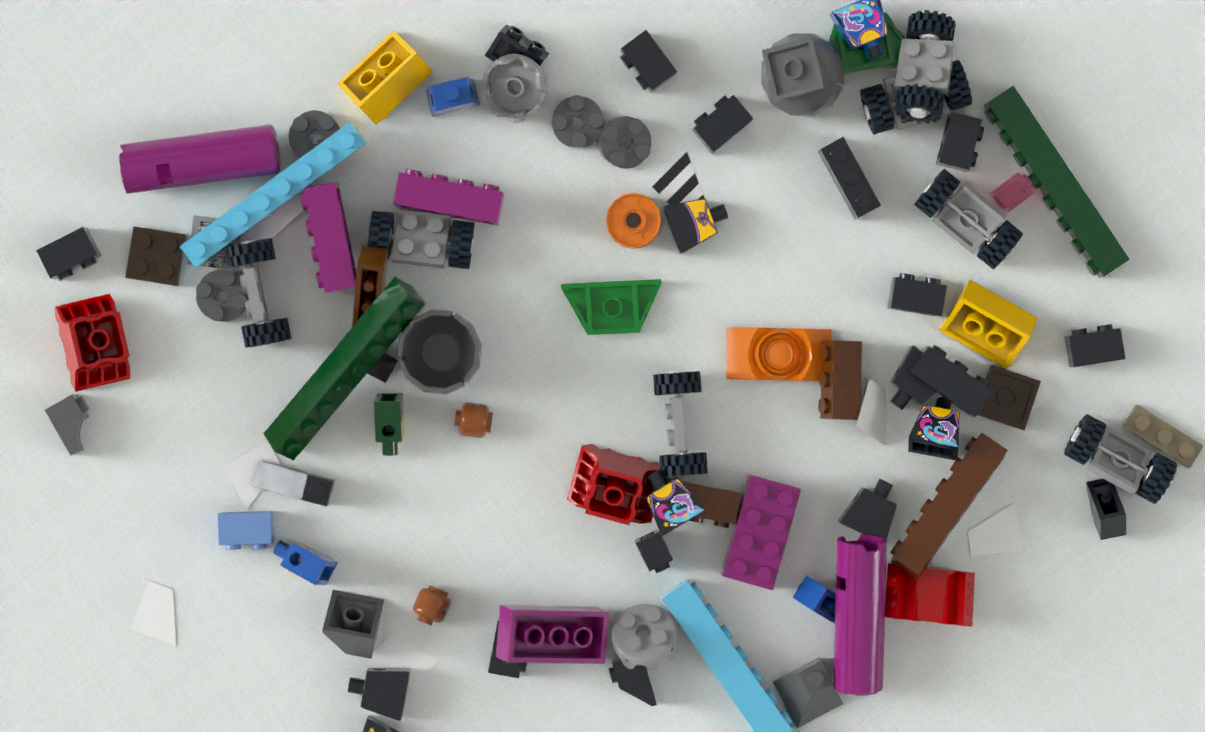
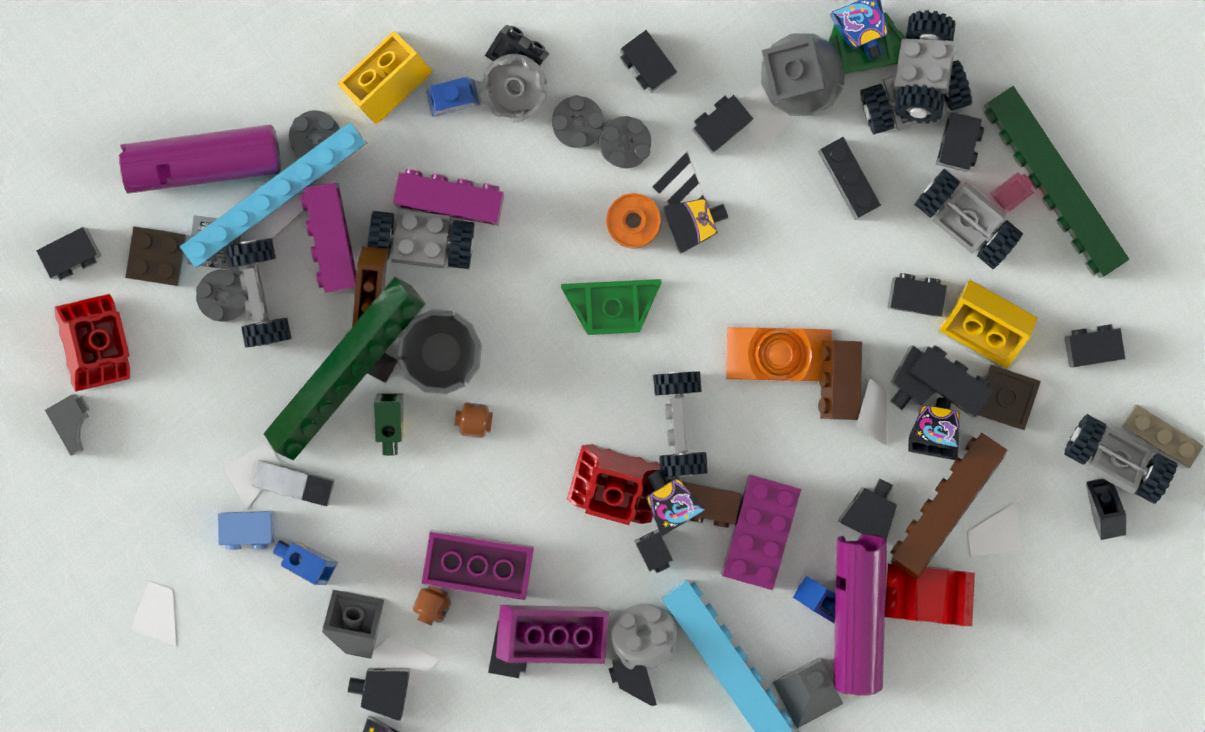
(477, 565): none -> magenta brick

